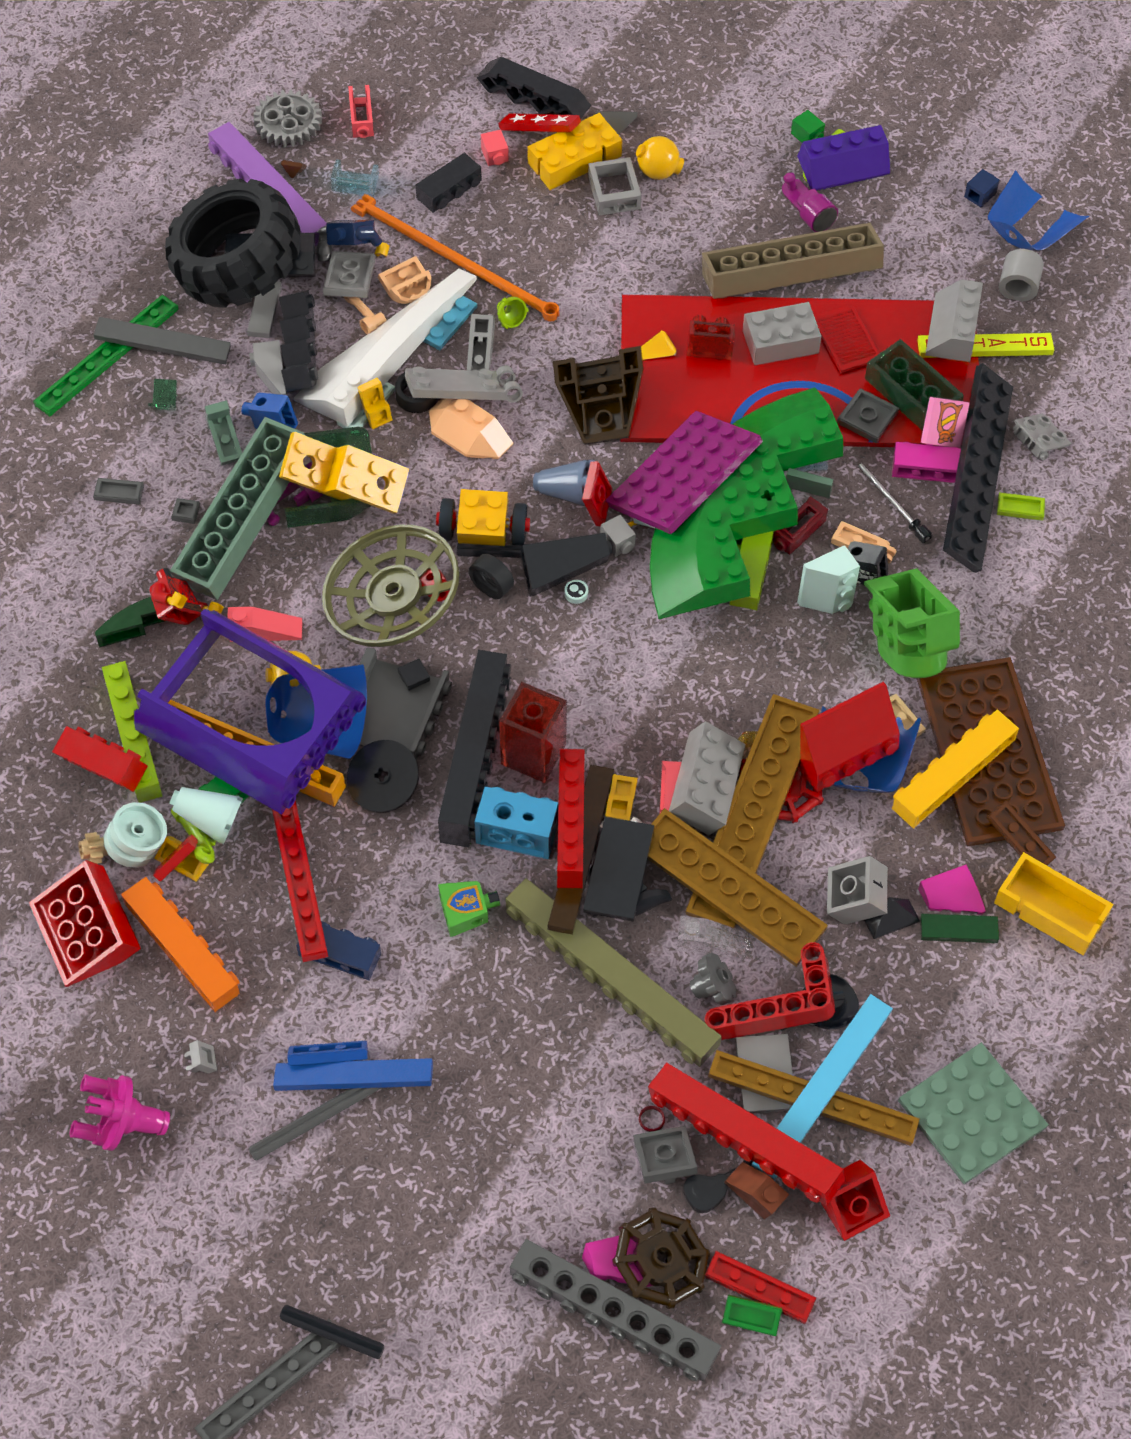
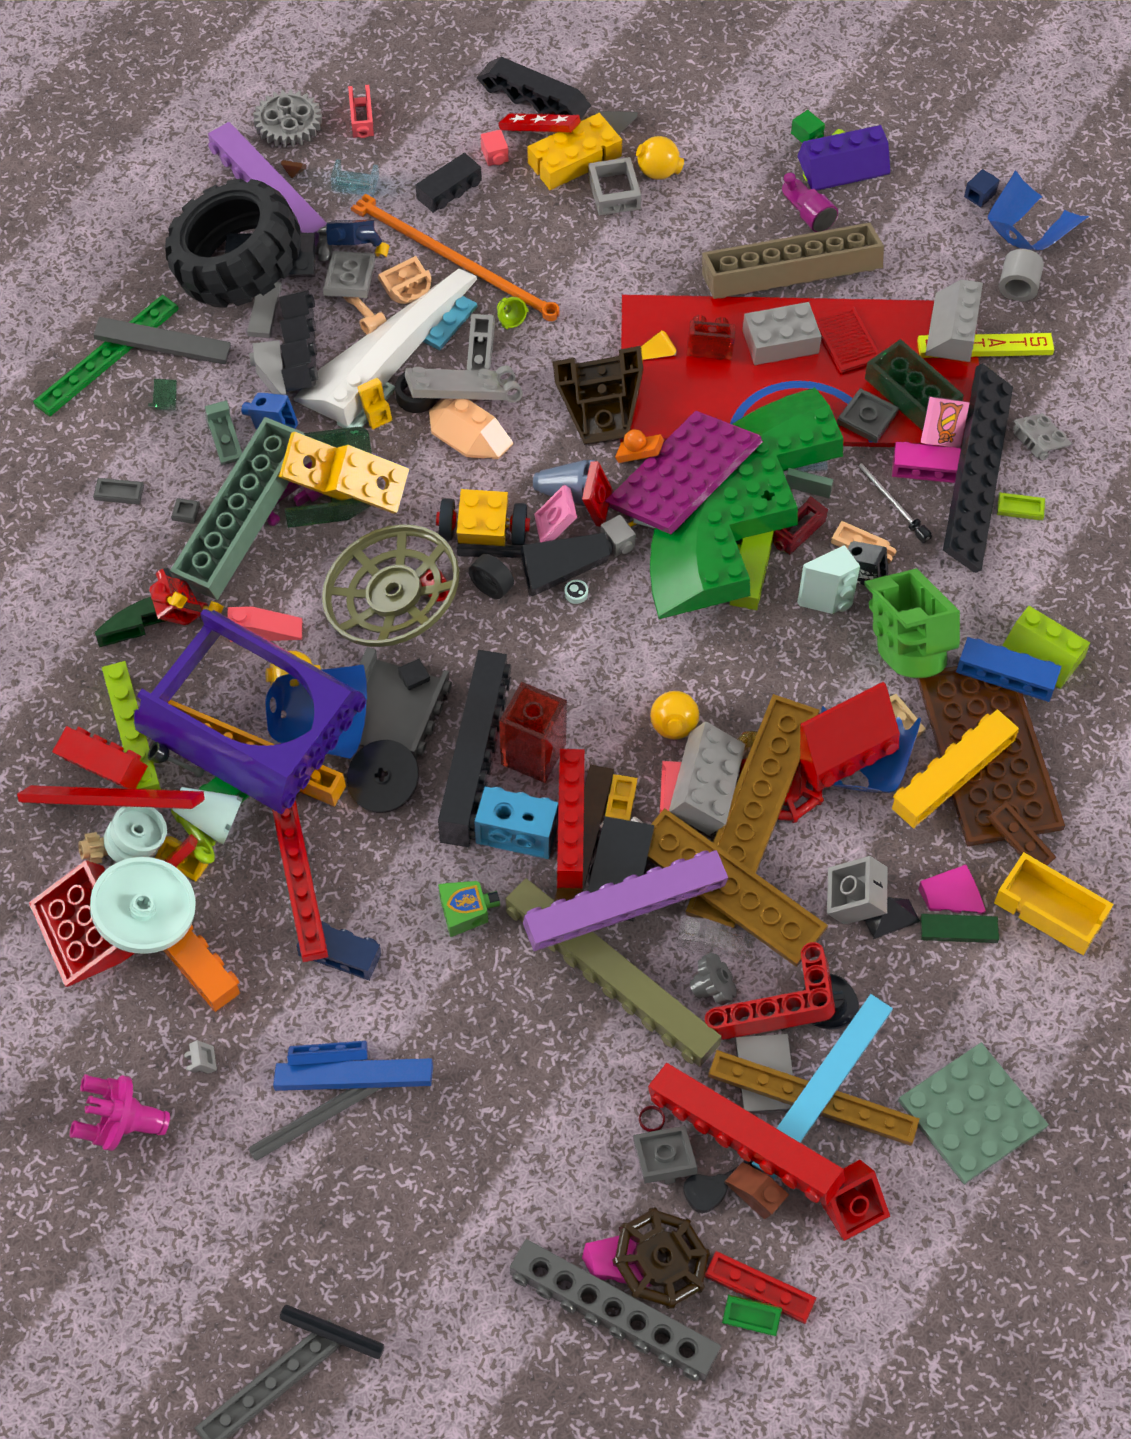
(111, 797): none -> red tile
(142, 905): none -> light aqua dish
(159, 753): none -> black hinge
(555, 515): none -> bright pink tile
(624, 900): none -> medium lavender brick
(638, 446): none -> orange tile
(674, 715): none -> yellow brick
(1008, 669): none -> blue brick
(1047, 641): none -> lime slope

